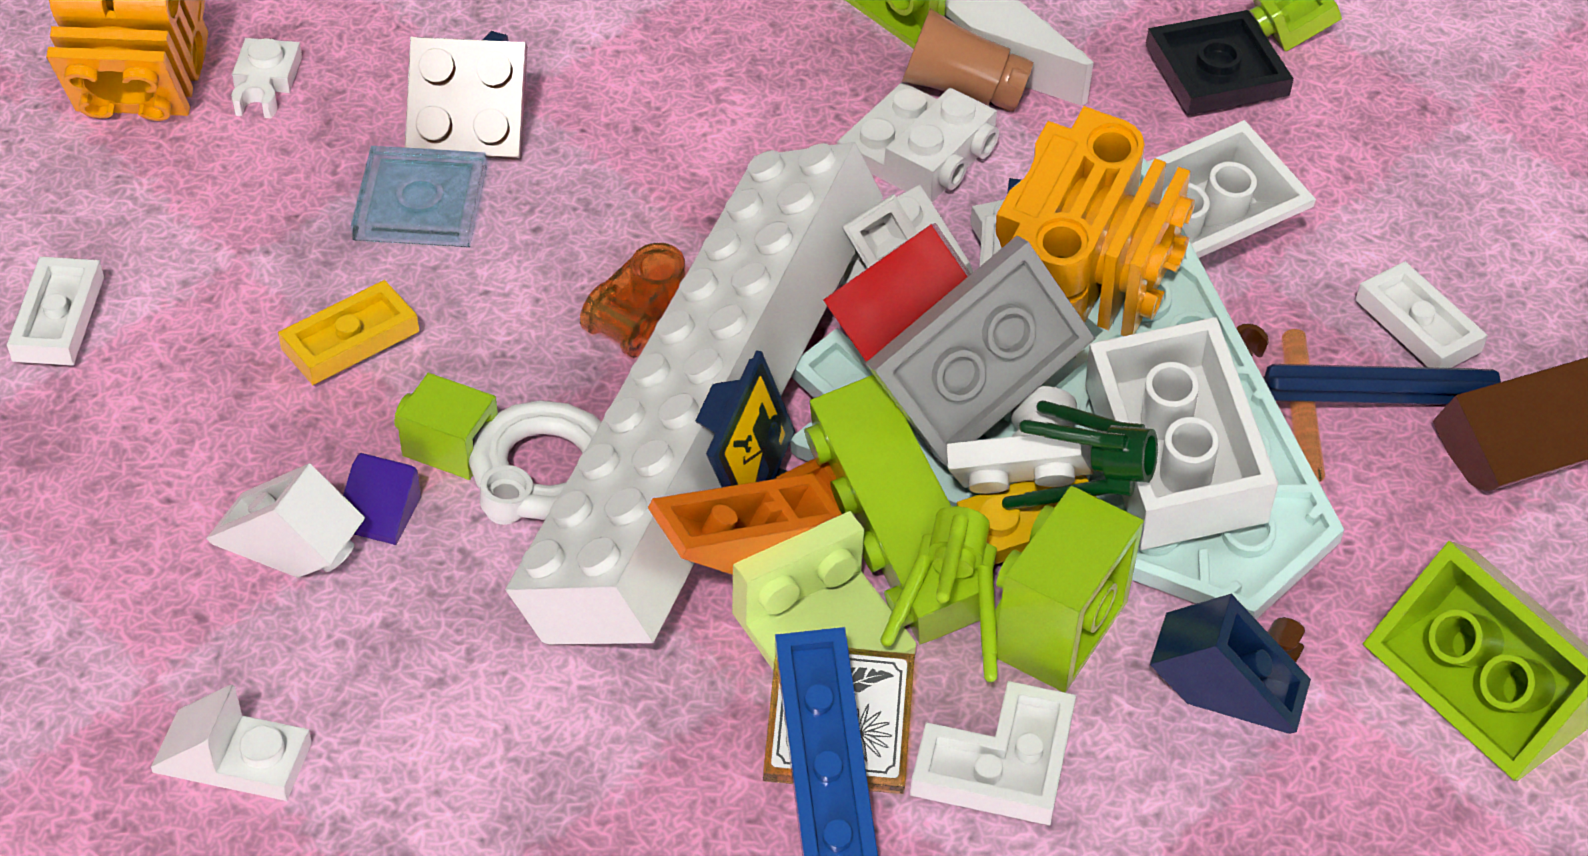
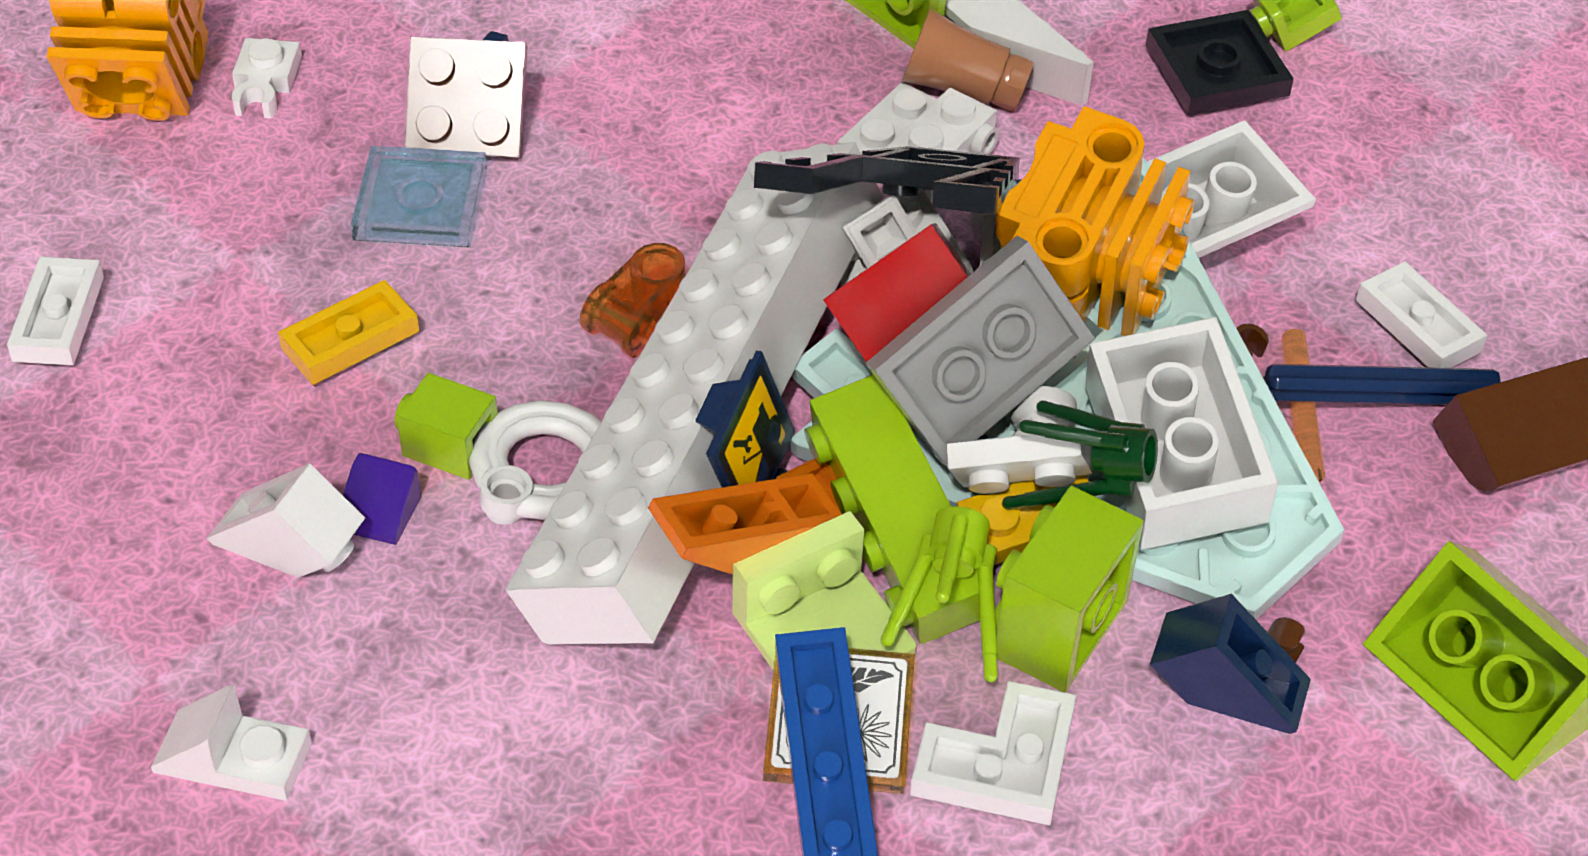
(957, 178): none -> black wing

